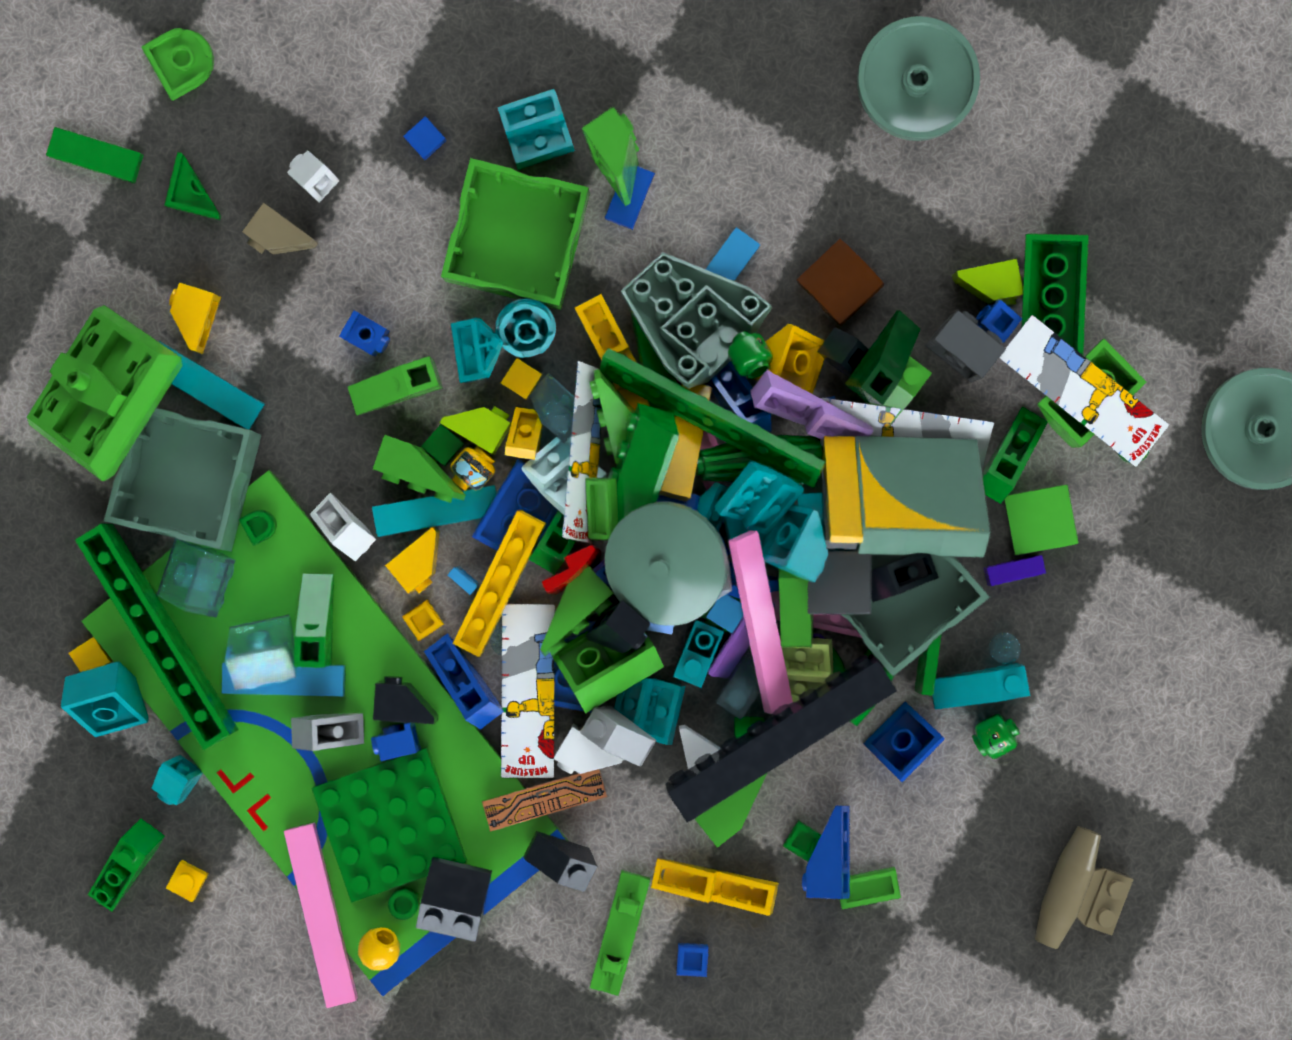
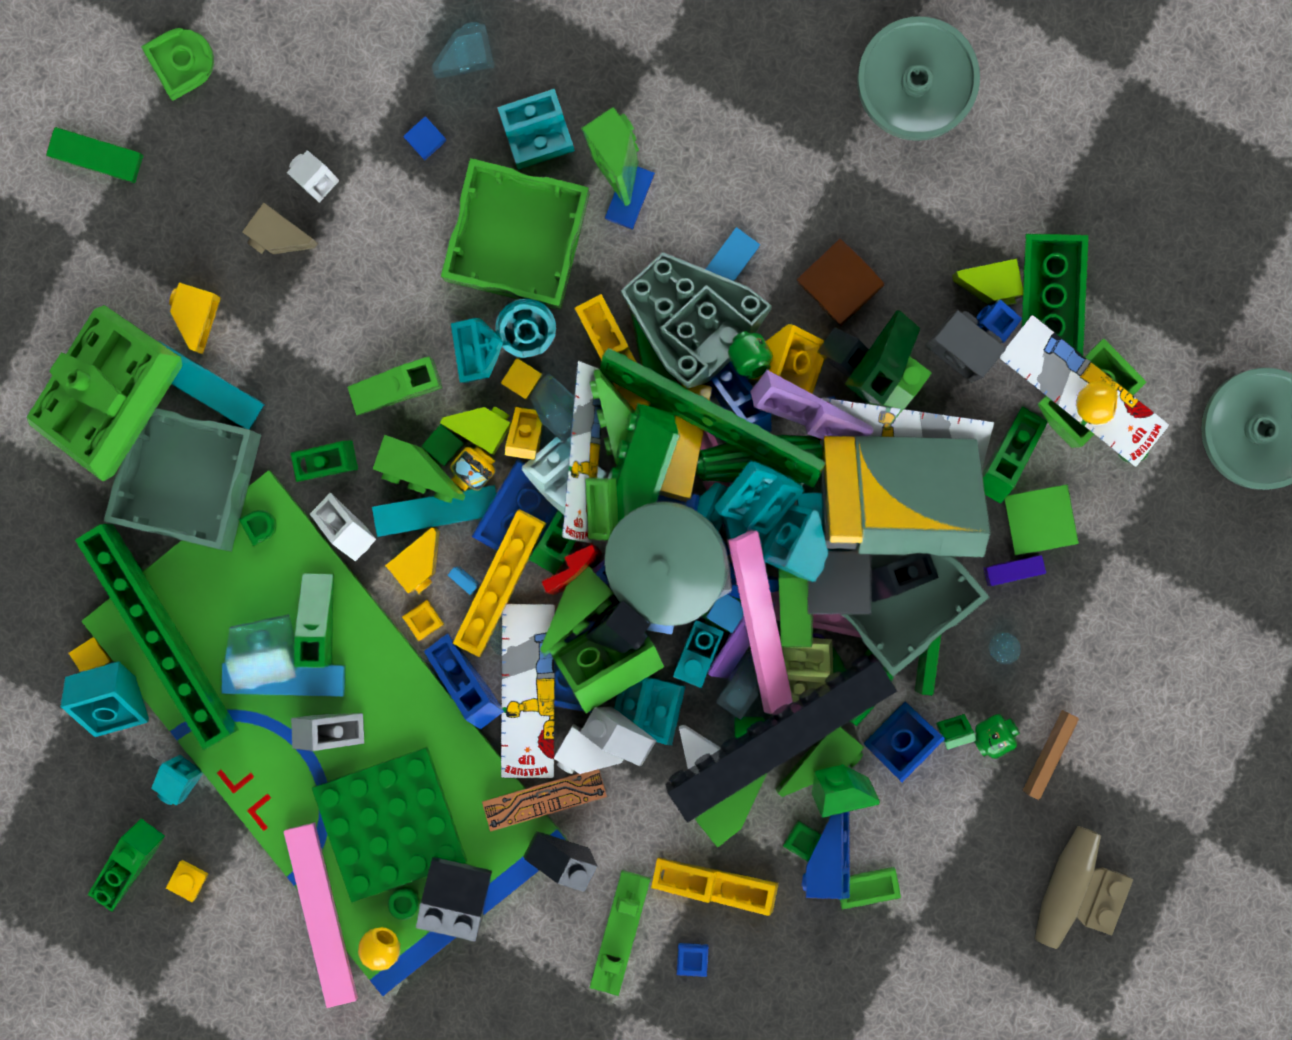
(187, 191): green tile -> none
(196, 578): clear light blue slope -> none
(325, 460): none -> green slope
(352, 333): blue brick -> none
(396, 741): blue brick -> none
(401, 703): black slope -> none
(465, 52): none -> clear light blue slope
(831, 751): none -> bright green slope
(842, 790): none -> green slope
(956, 731): none -> green tile
(981, 686): teal slope -> none
(1050, 754): none -> medium nougat tile
(1097, 403): none -> yellow piece

